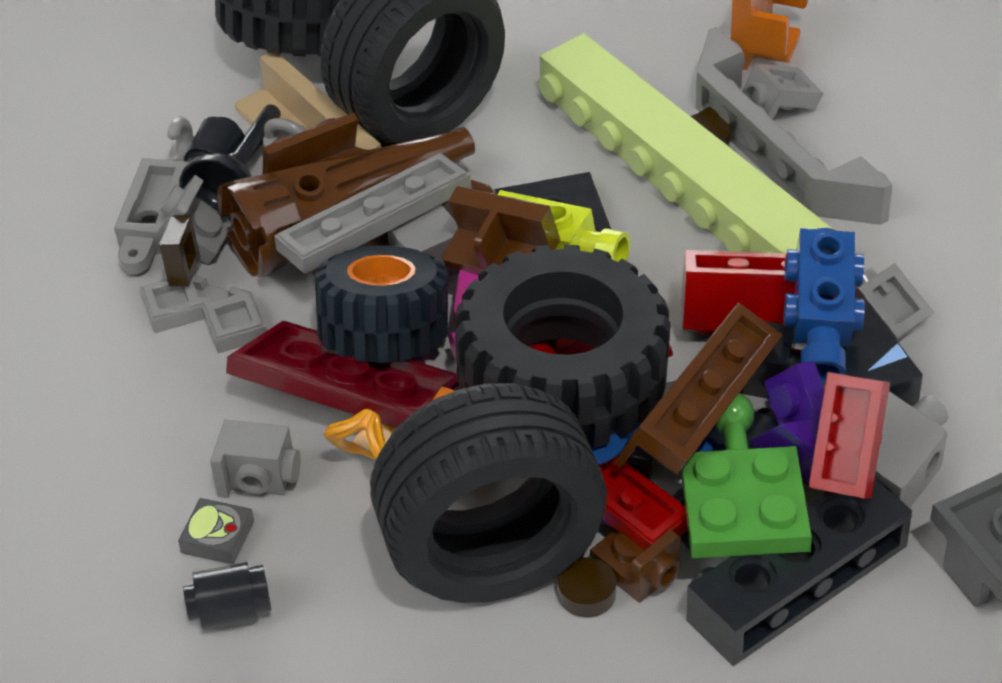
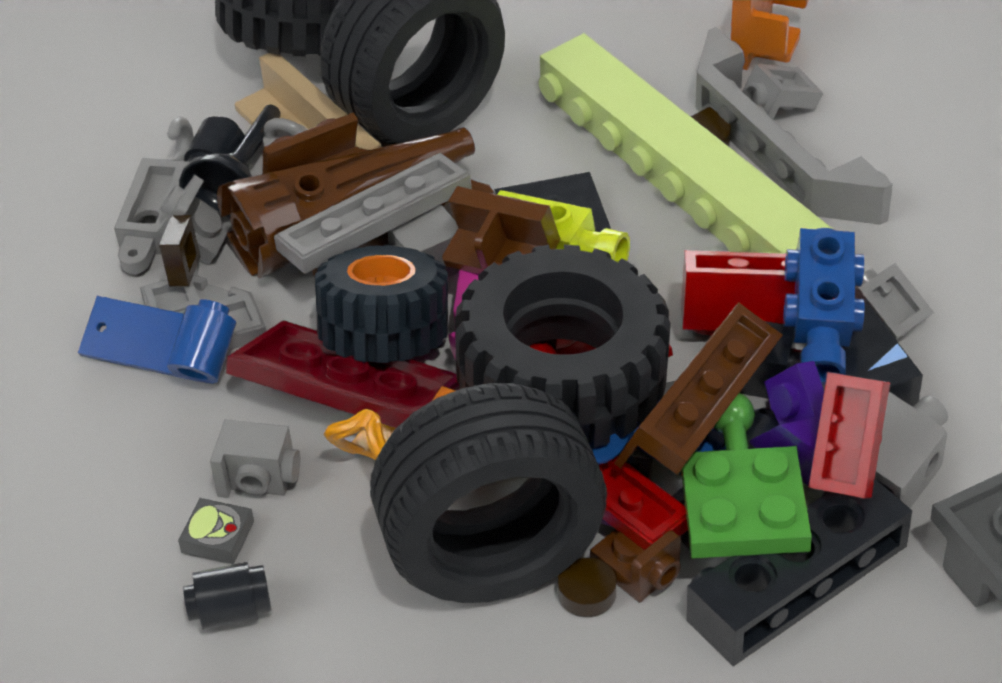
(160, 339): none -> blue door

